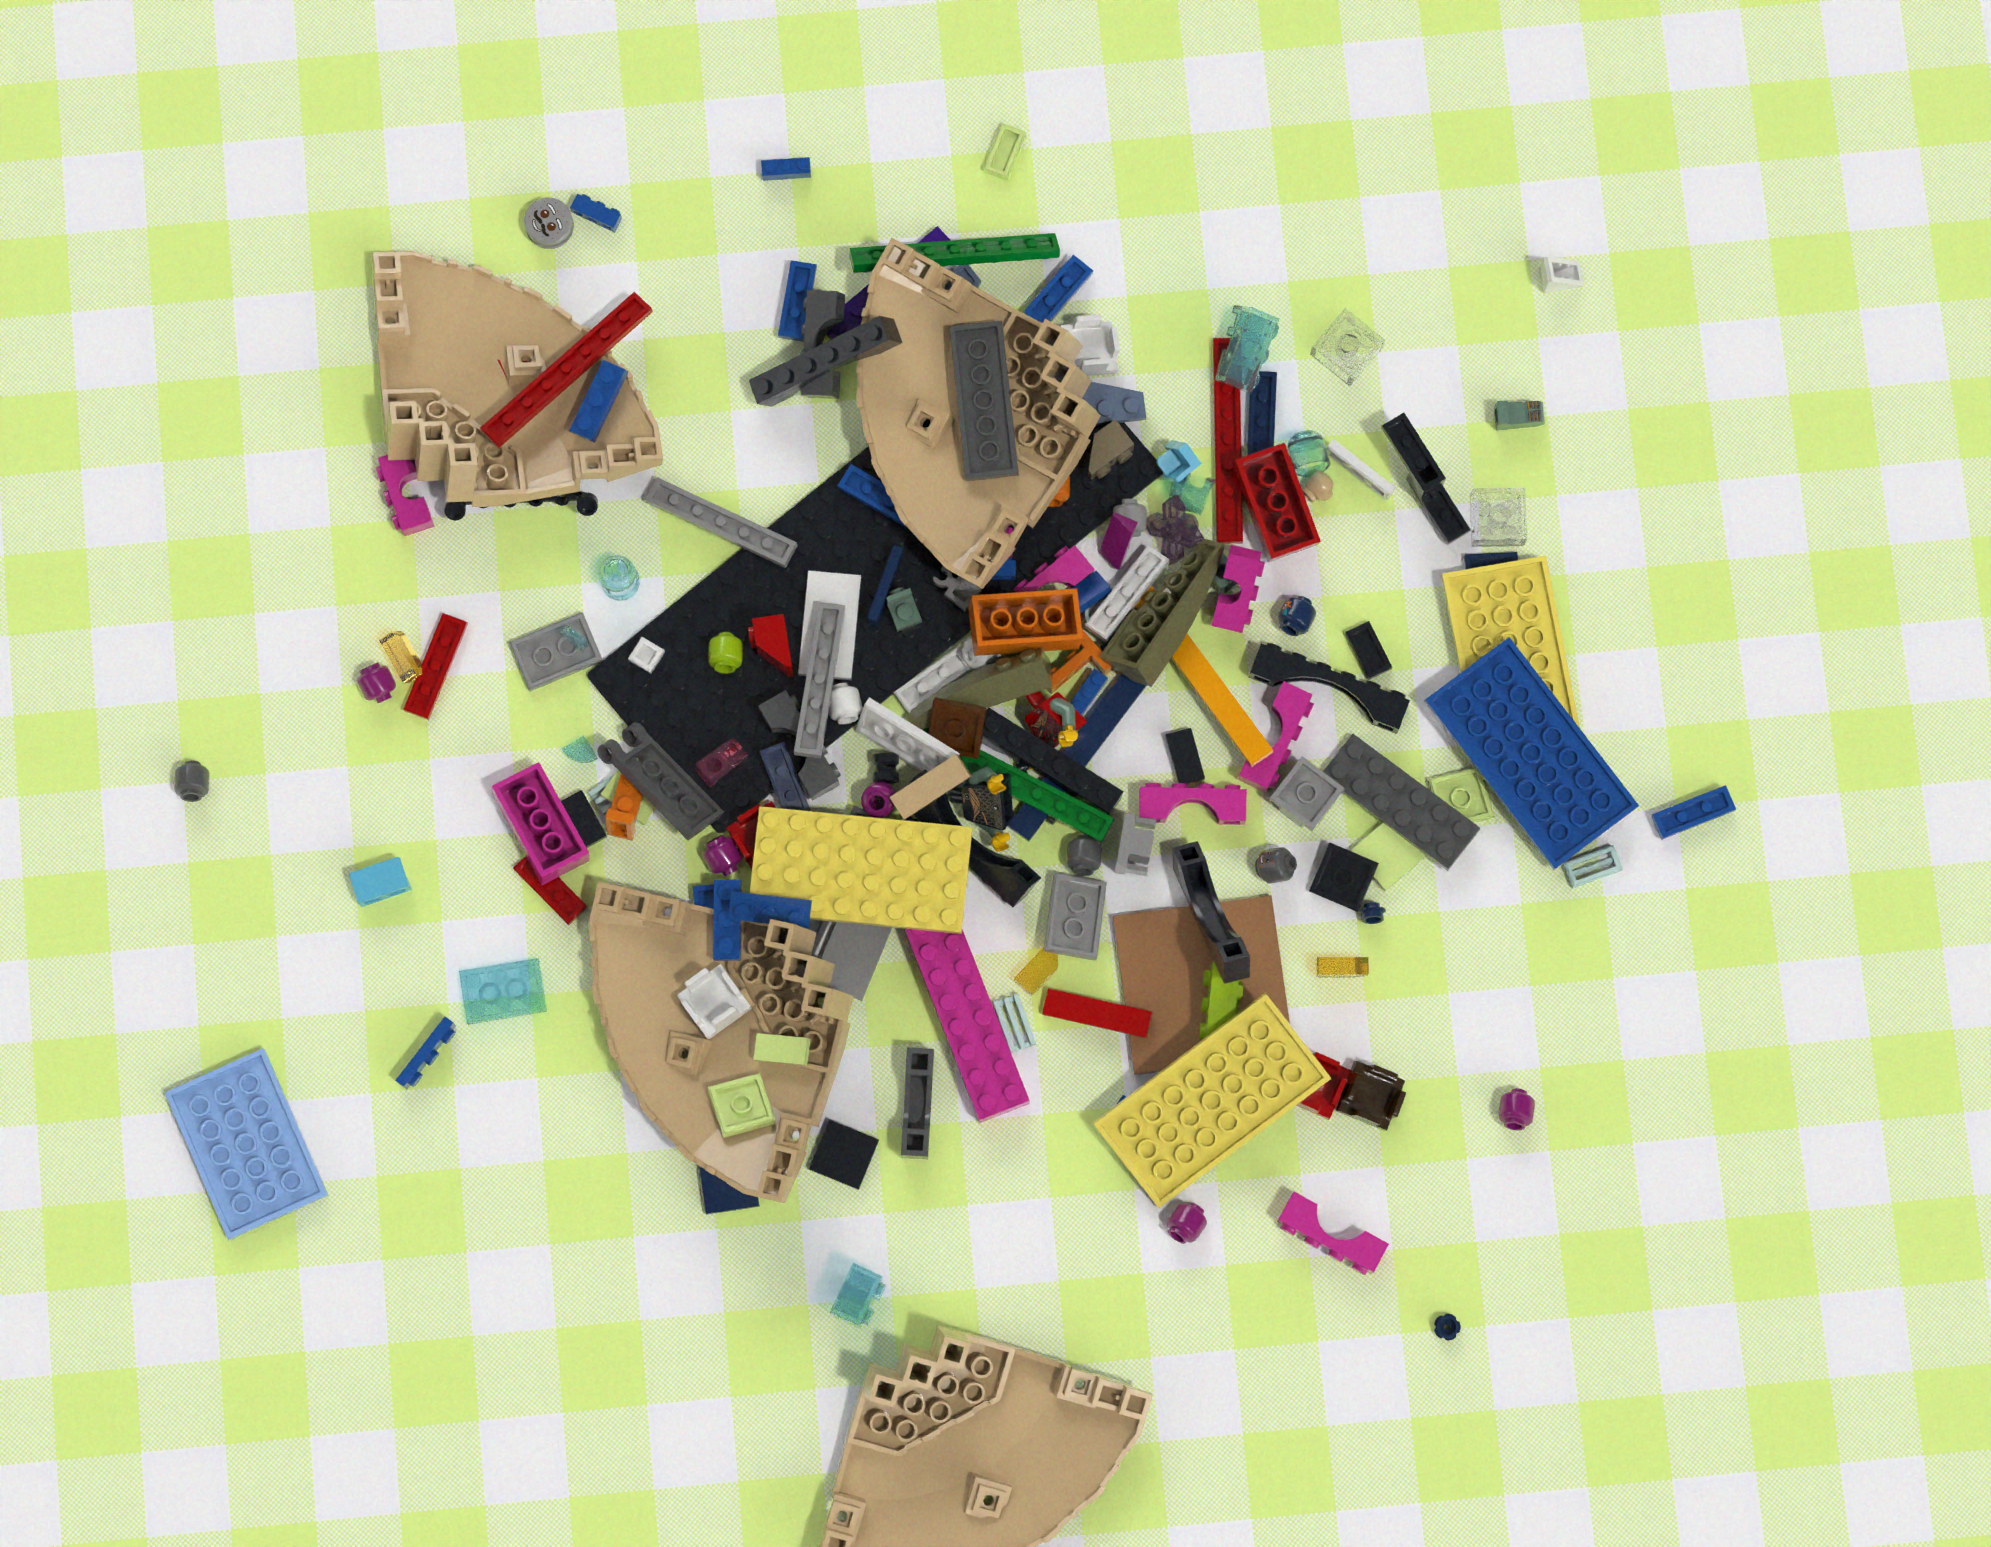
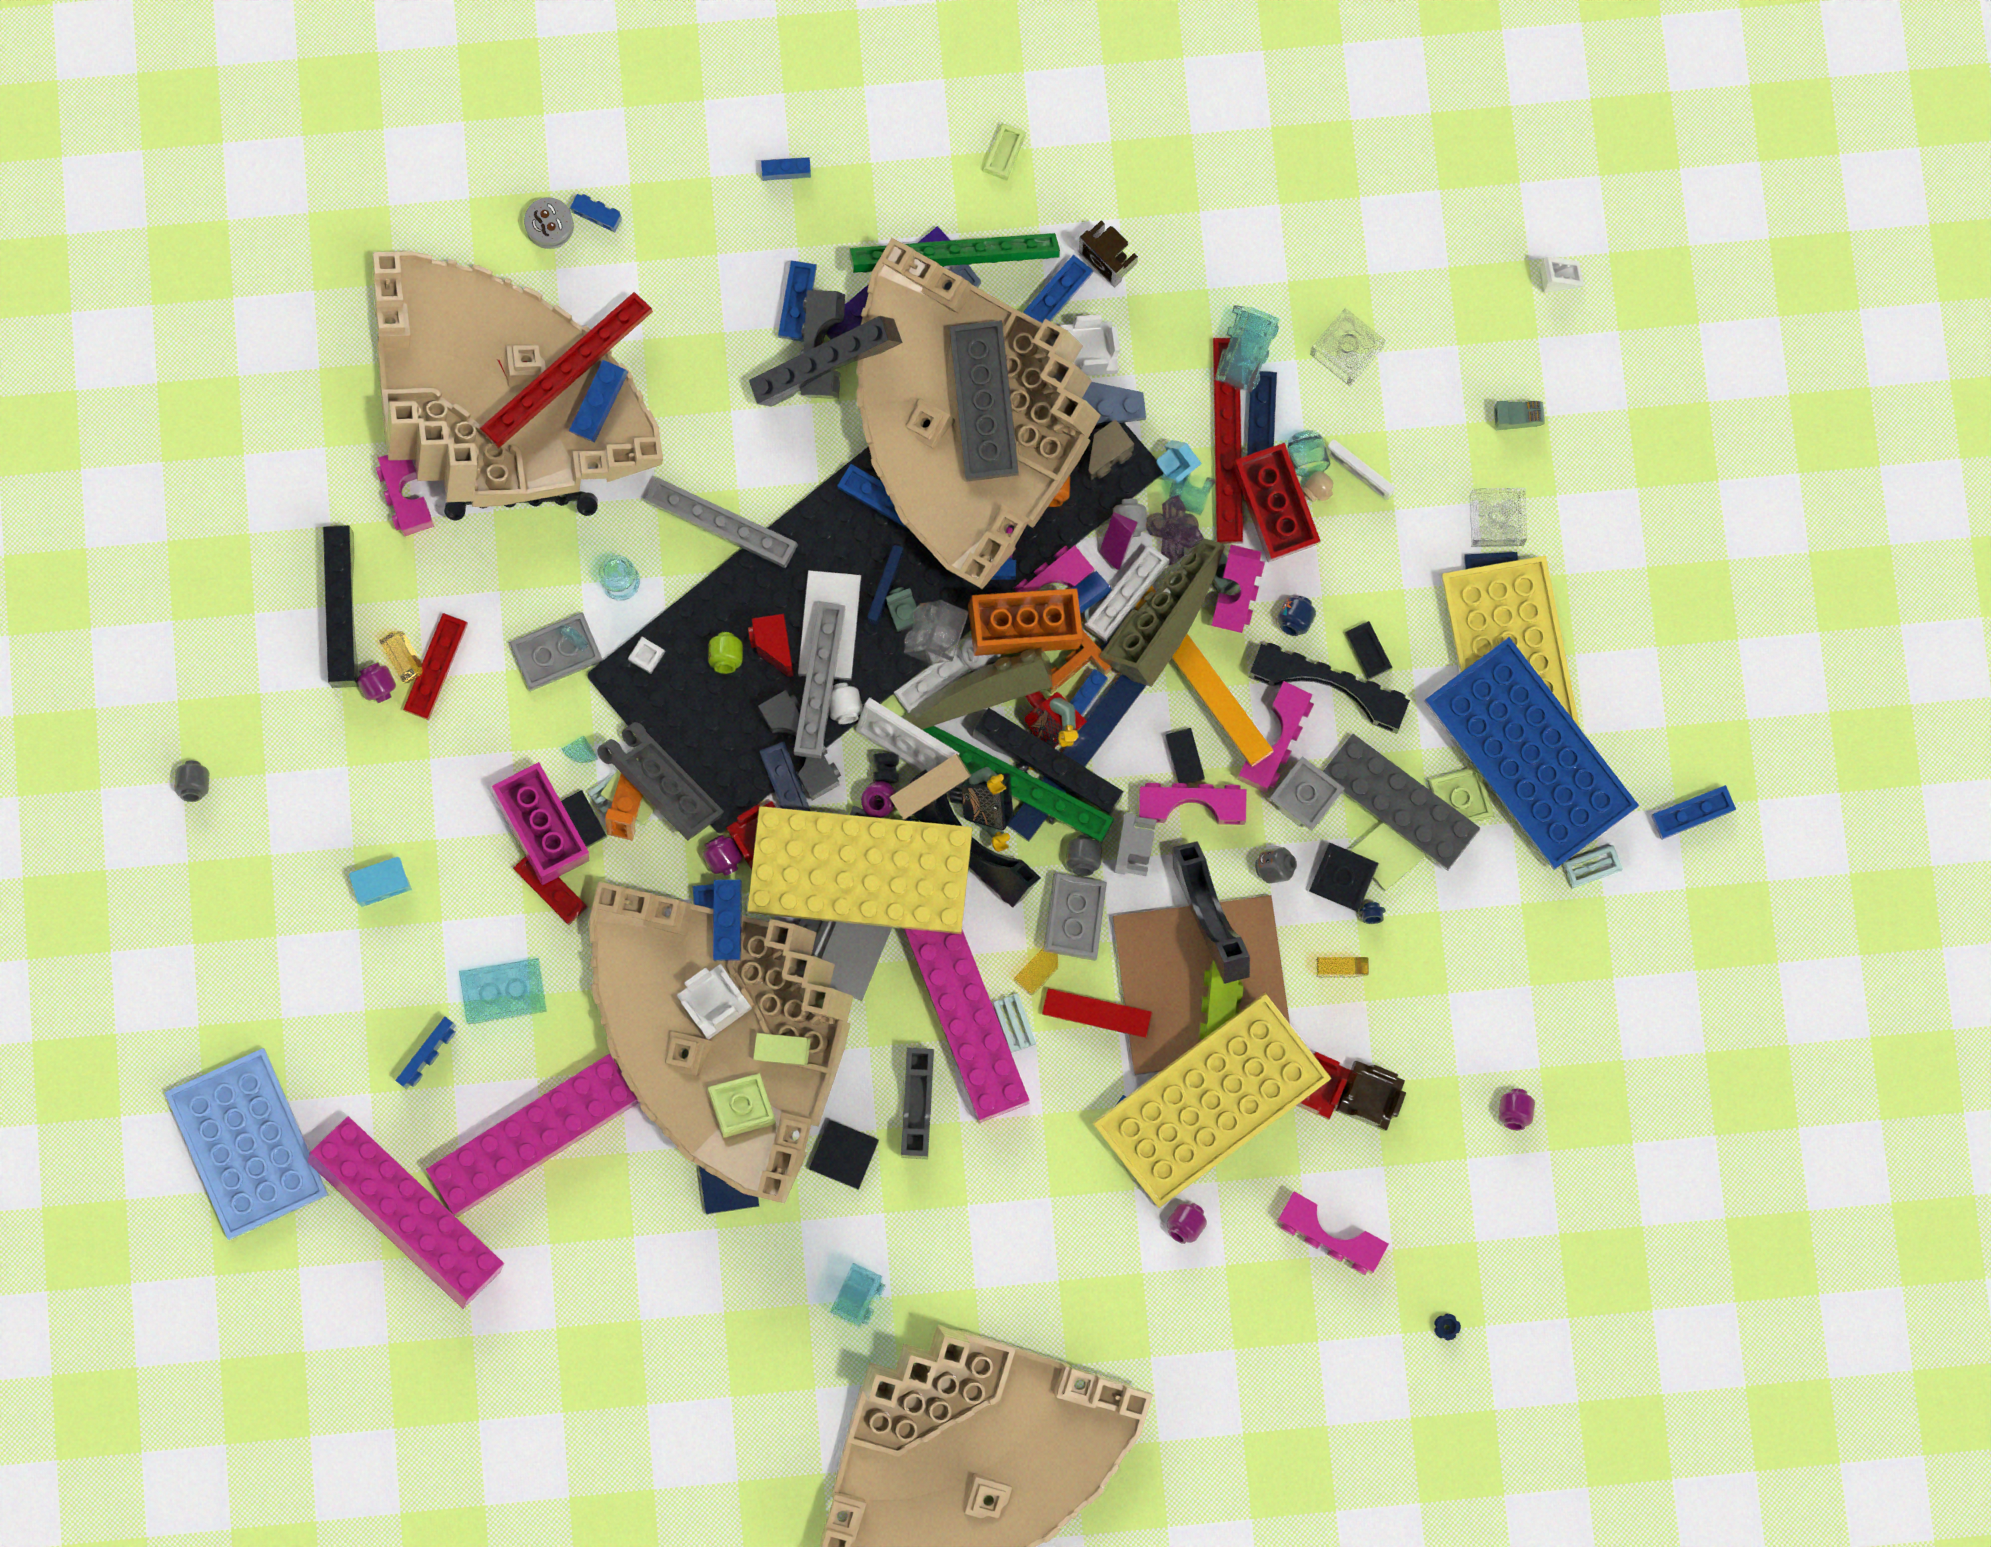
(340, 627): none -> black arch
(405, 1212): none -> dark pink brick
(532, 1135): none -> dark pink brick
(720, 762): clear pink leg -> none
(764, 907): blue plate -> none
(935, 632): none -> clear brick
(958, 590): light grey plate -> none
(958, 726): reddish brown tile -> none
(1106, 252): none -> dark brown panel
(1425, 478): black bracket -> none

